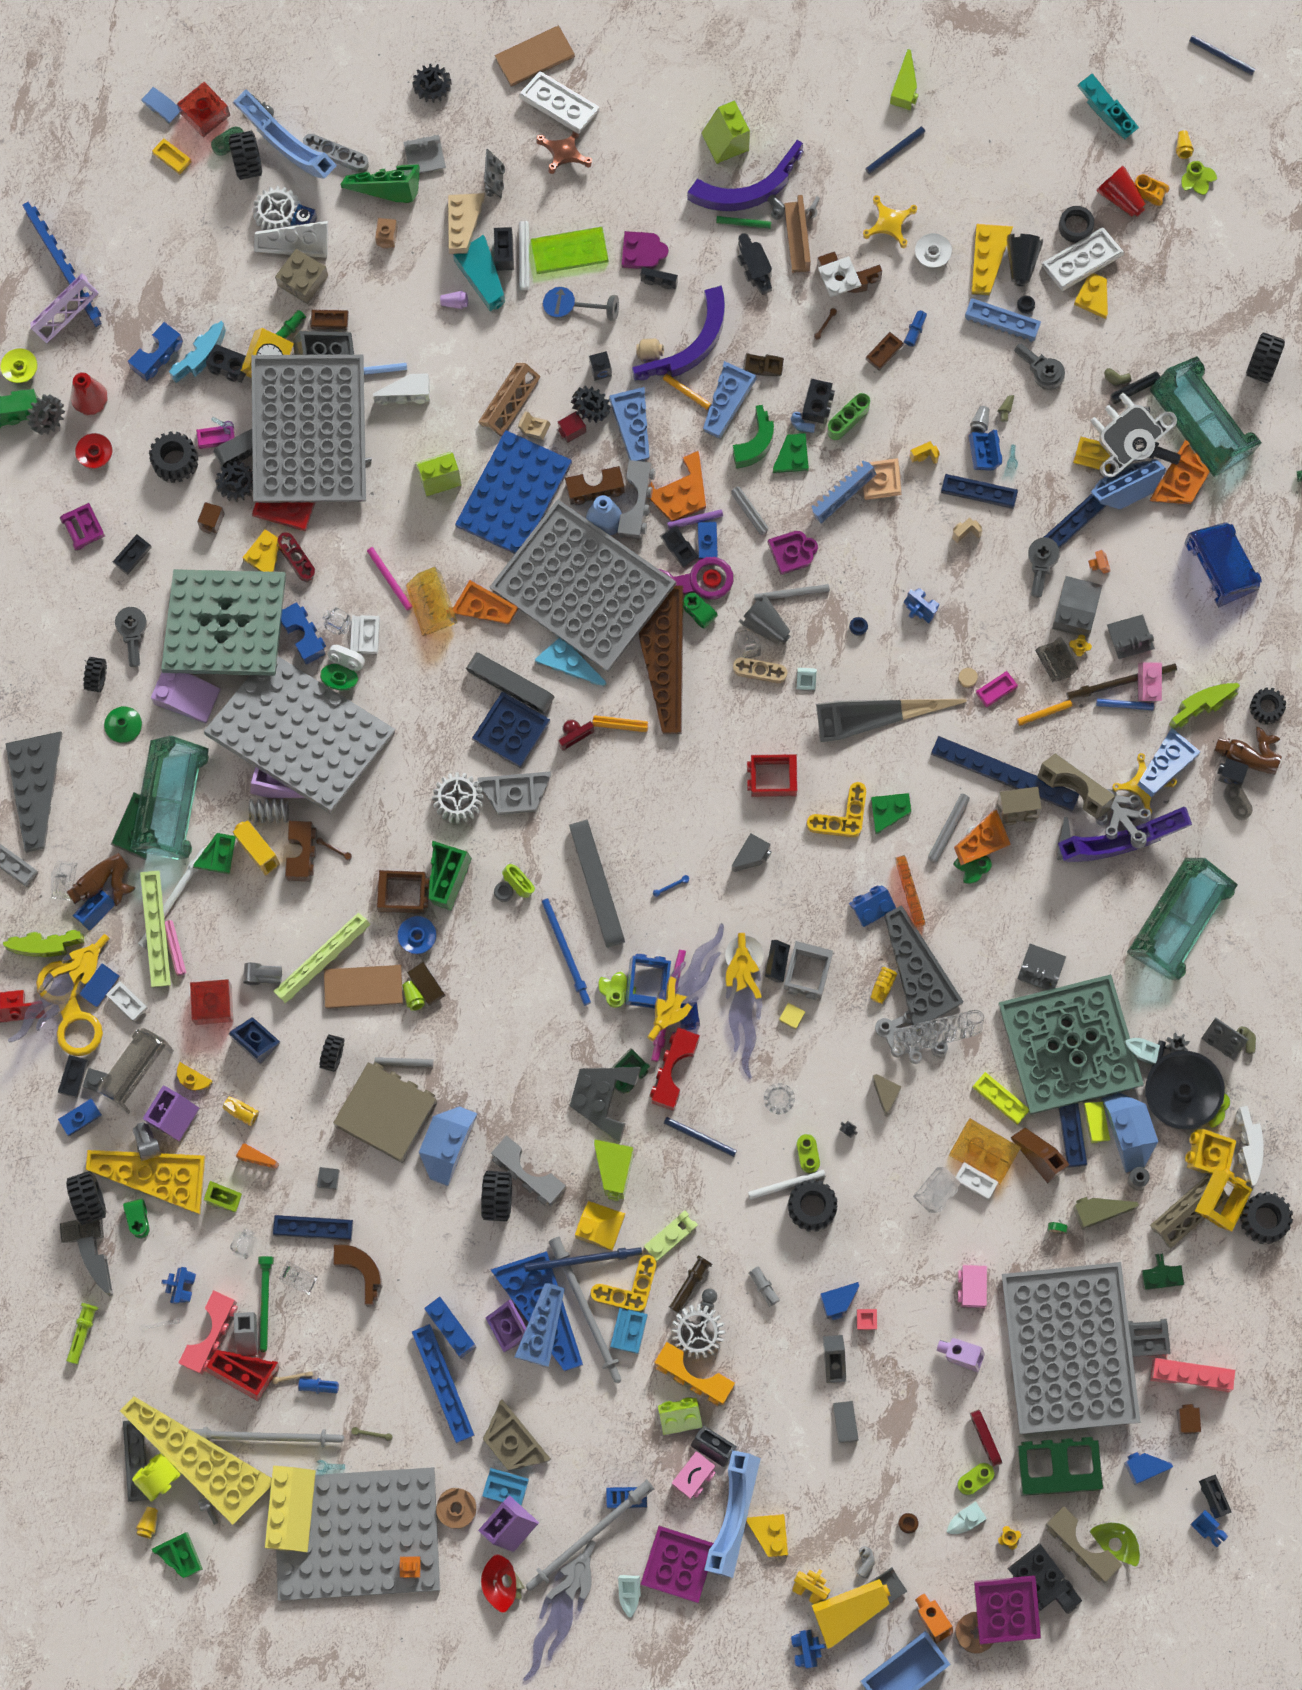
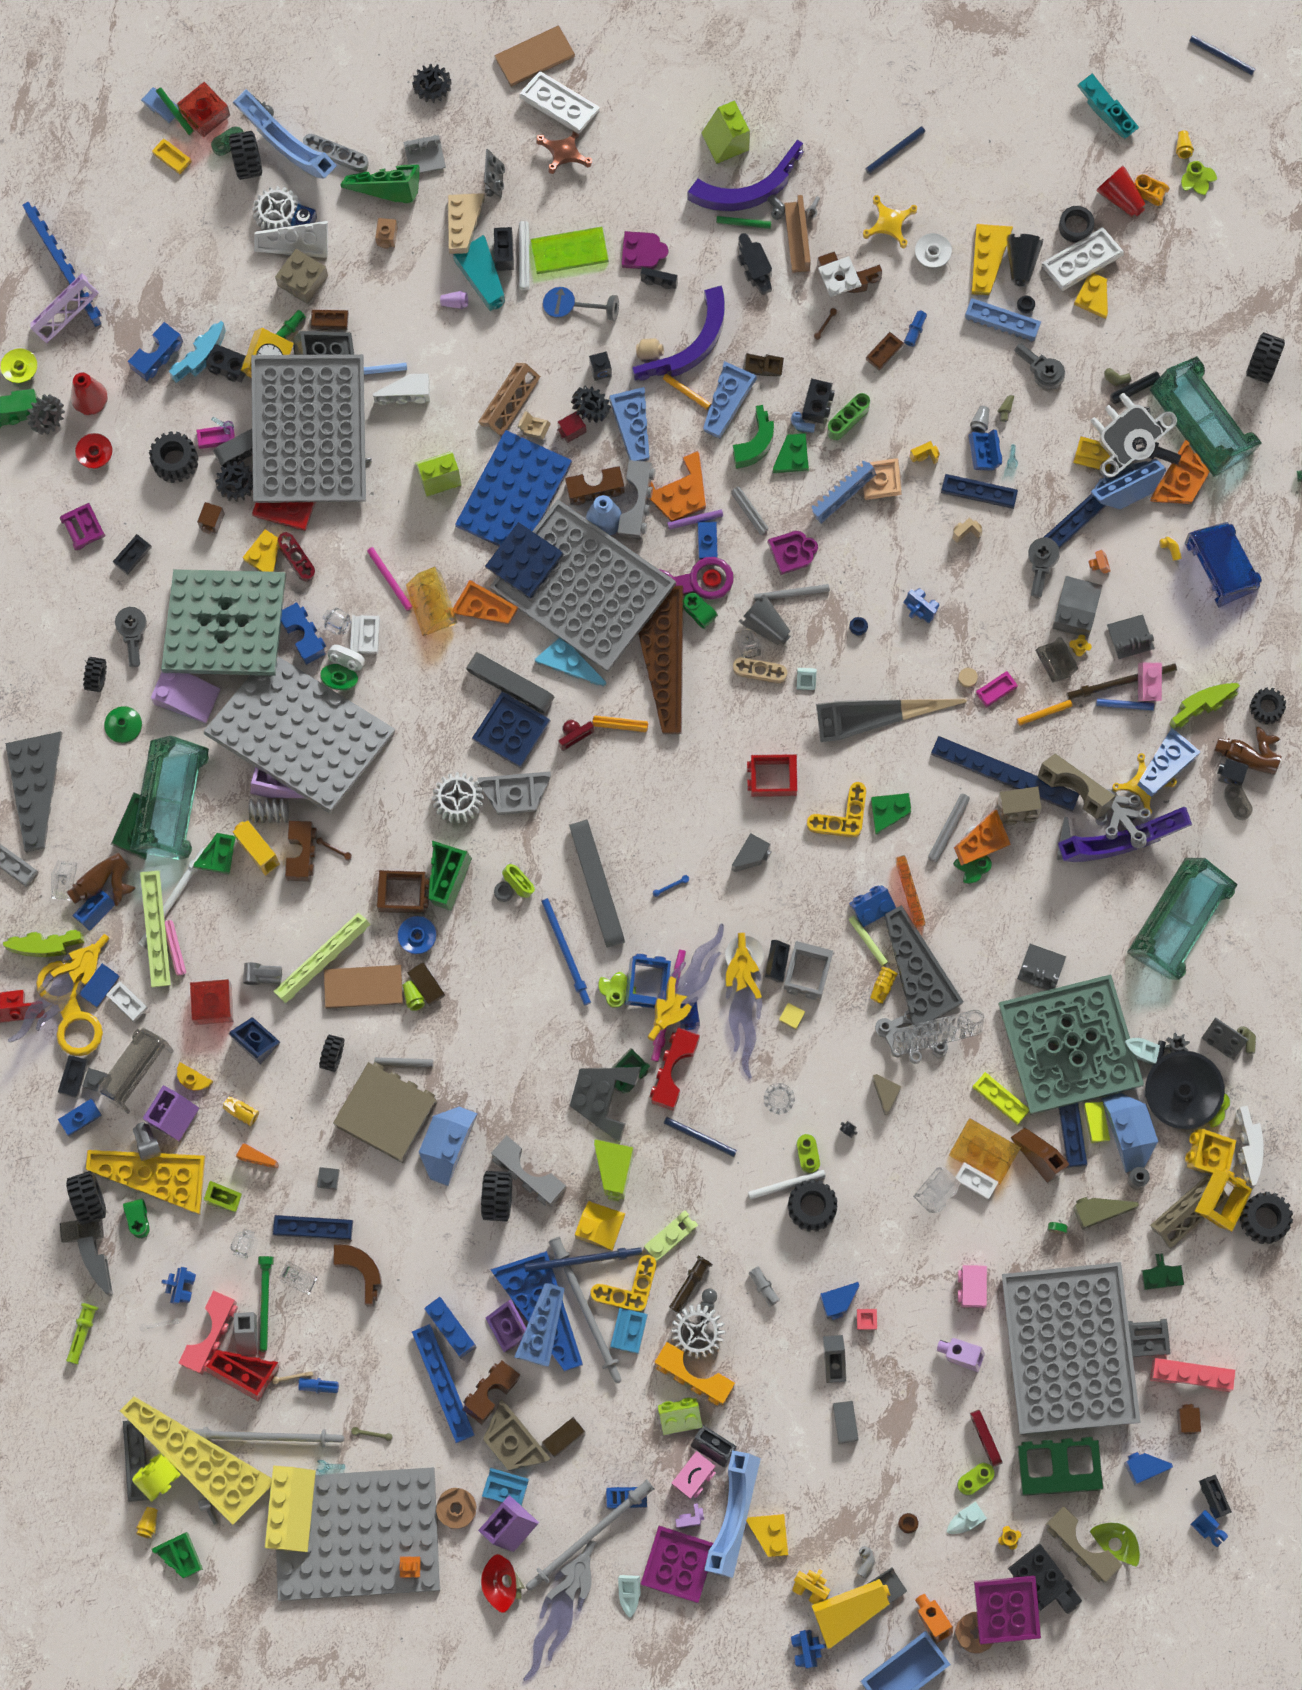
(189, 130): none -> green bar
(501, 1378): none -> reddish brown arch
(524, 560): none -> dark blue plate
(563, 1437): none -> dark brown slope
(678, 546): black slope -> none
(686, 1520): none -> lavender bracket
(868, 941): none -> yellowish green bar
(905, 87): lime slope -> none
(1172, 546): none -> yellow arm

